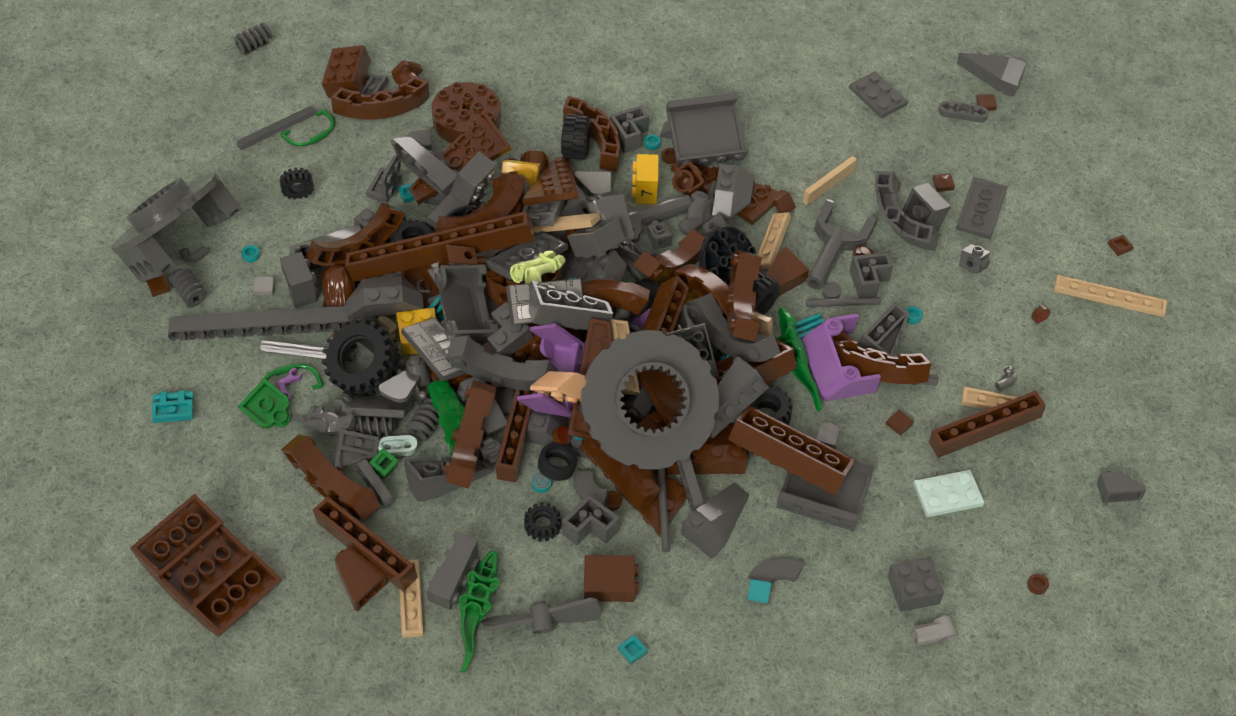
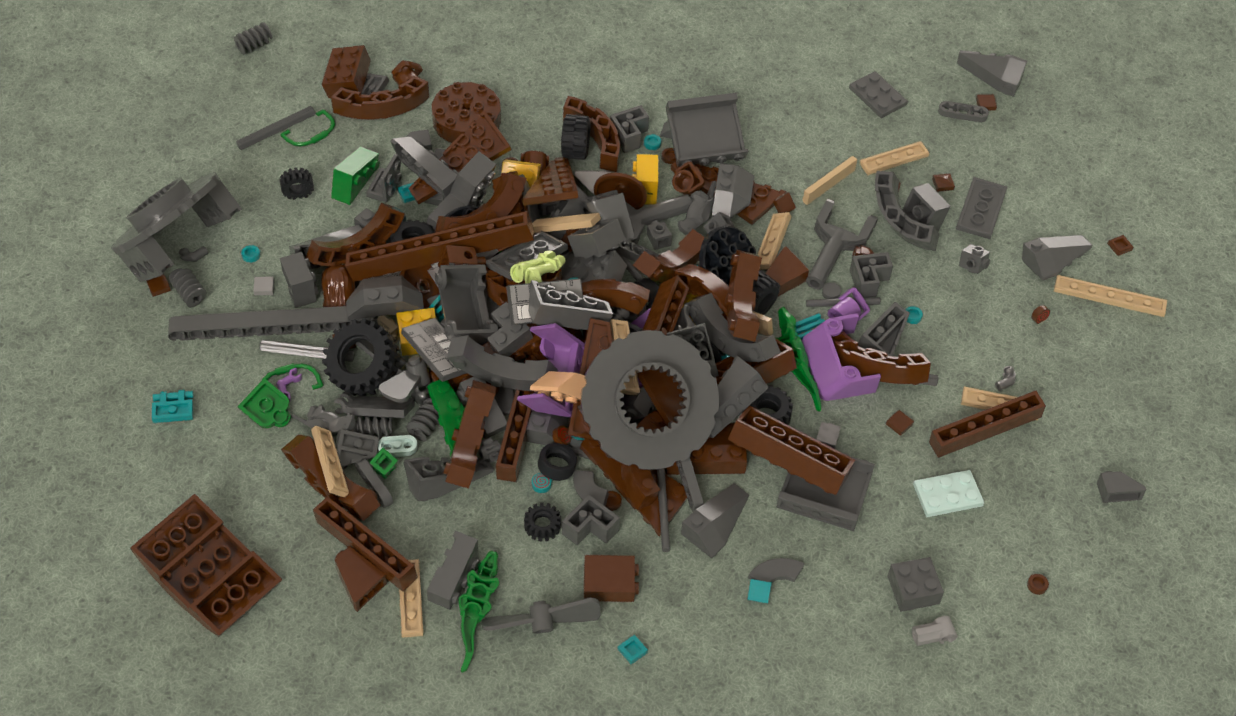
(329, 461): none -> tan tile
(353, 174): none -> green wedge
(544, 213): dark grey wing -> none
(632, 189): none -> reddish brown dish
(849, 306): none -> medium lavender piece
(894, 158): none -> tan tile
(1051, 254): none -> dark grey wedge

